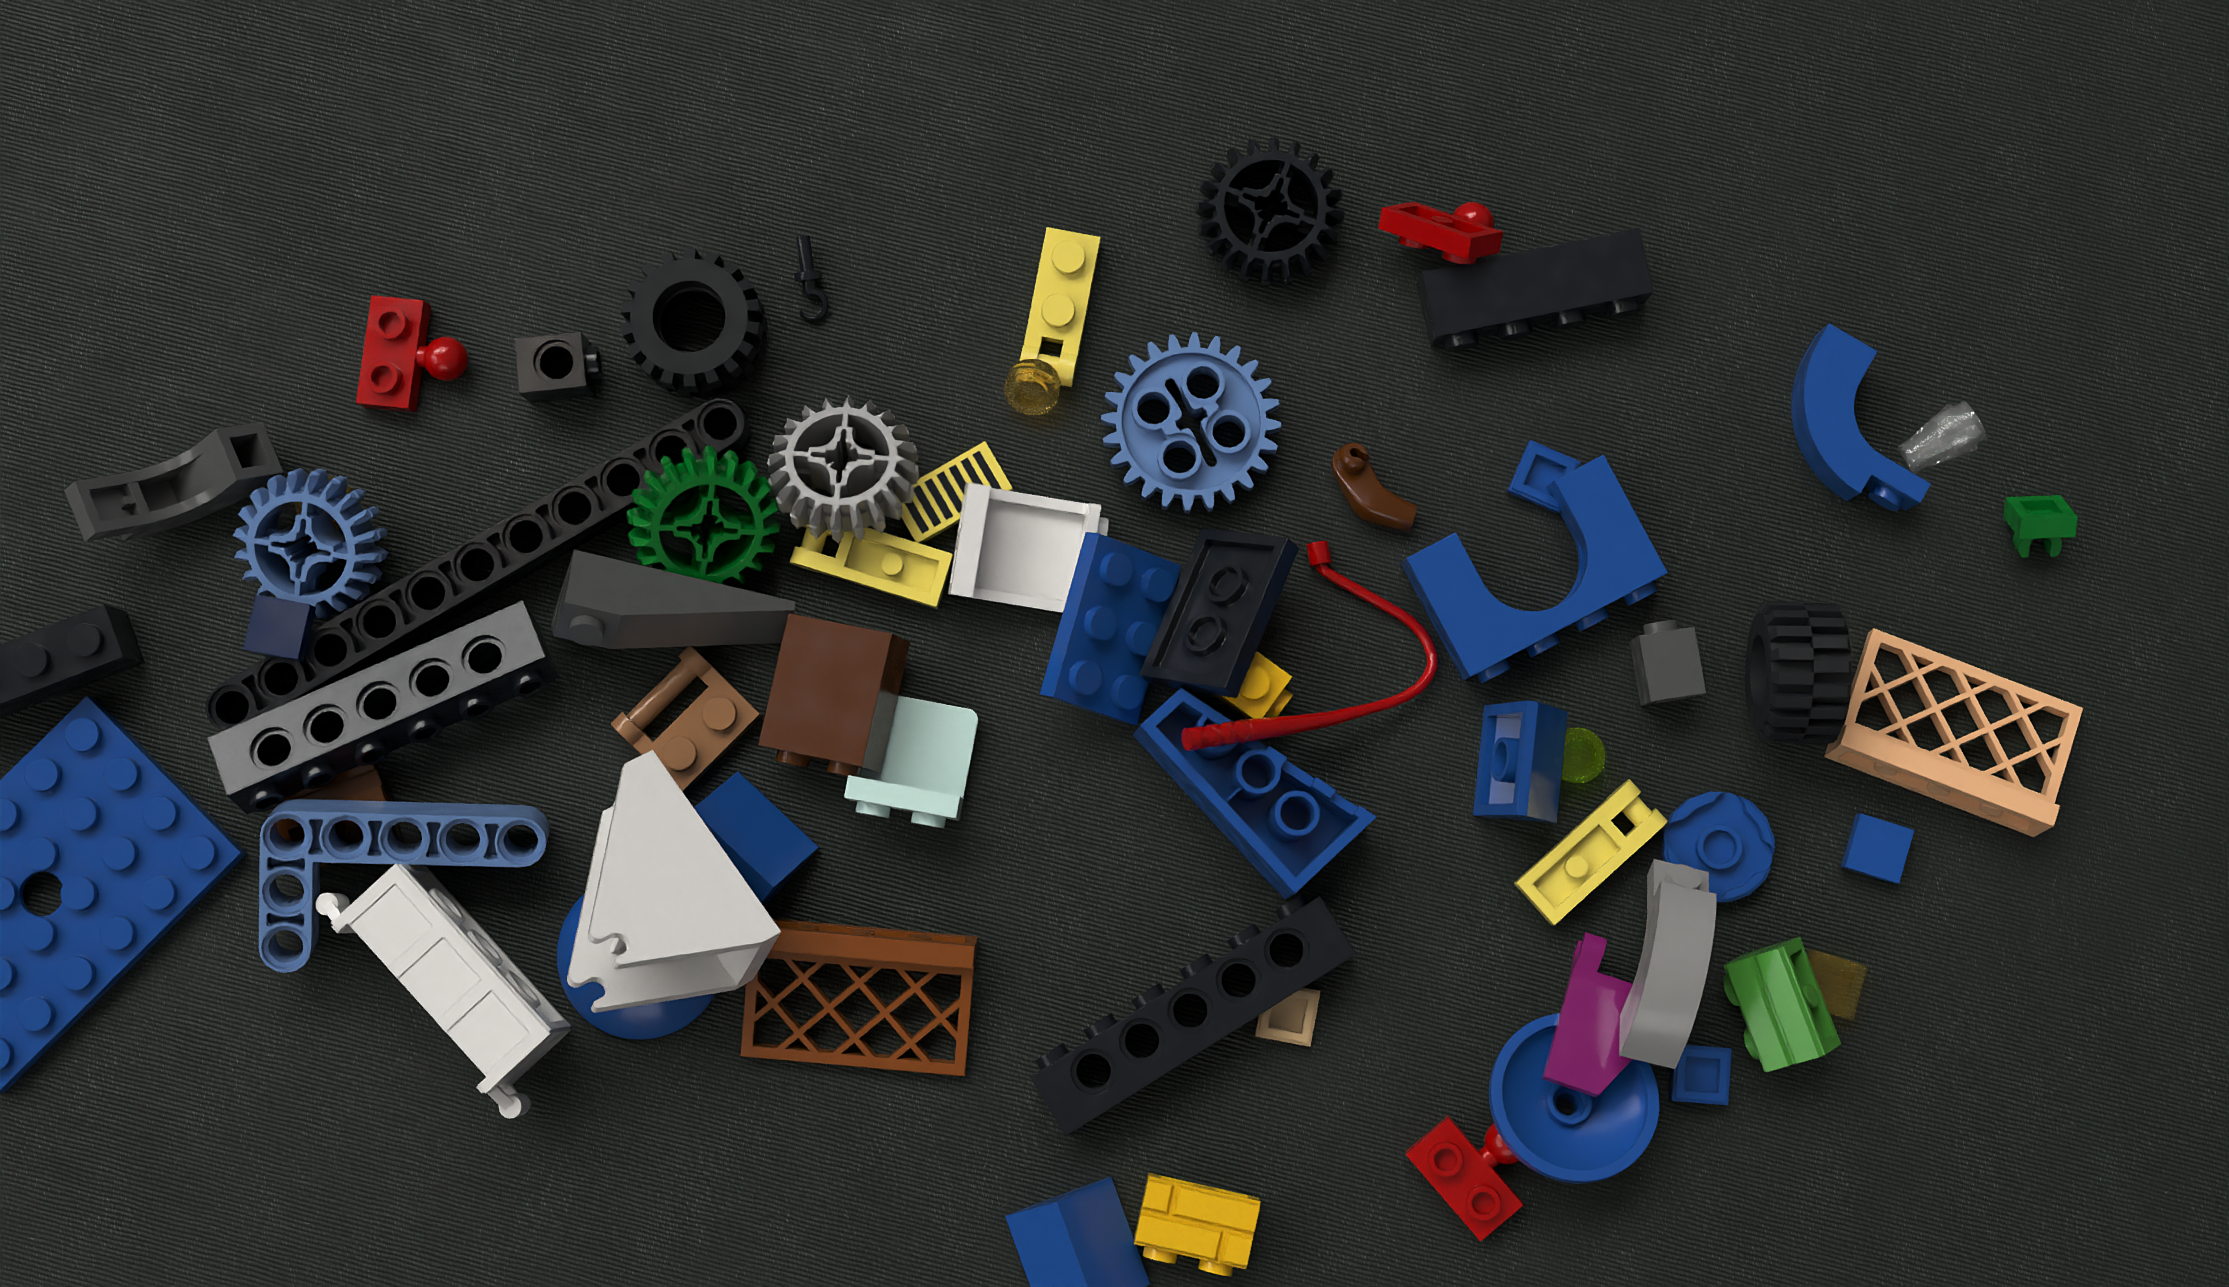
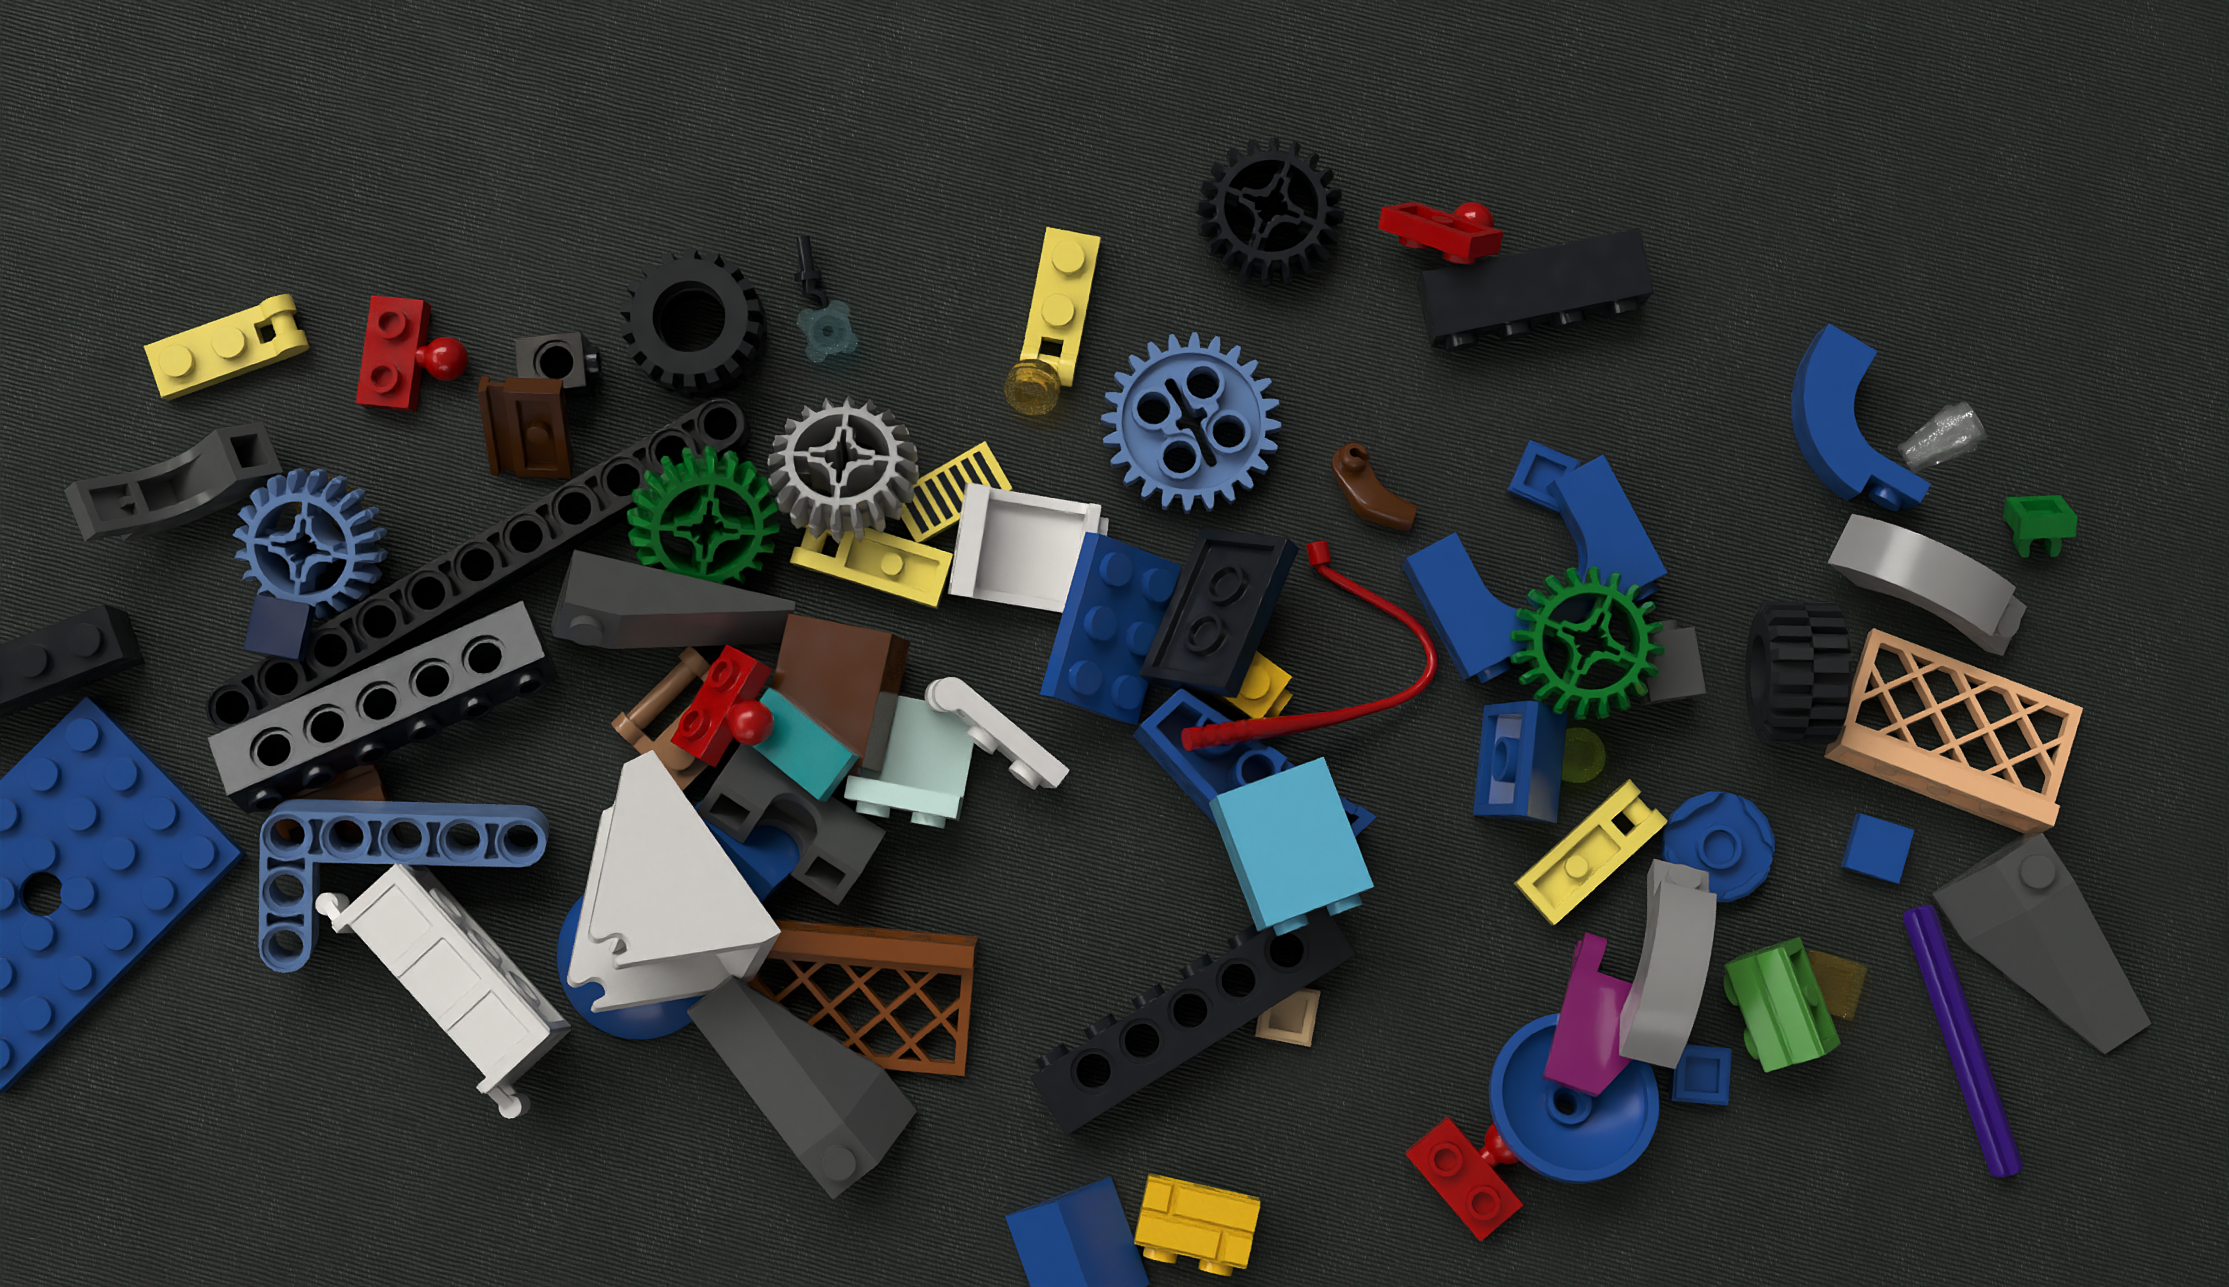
(225, 348): none -> light yellow plate
(526, 427): none -> reddish brown plate
(726, 708): none -> red plate
(804, 748): none -> teal tile
(818, 1094): none -> dark grey wedge
(829, 835): none -> dark grey arch
(842, 337): none -> clear light blue plate
(994, 731): none -> white plate
(1292, 847): none -> medium azure brick
(1613, 653): none -> green gear
(1931, 577): none -> light grey arch
(1962, 1041): none -> dark purple axle
(2038, 931): none -> dark grey wedge

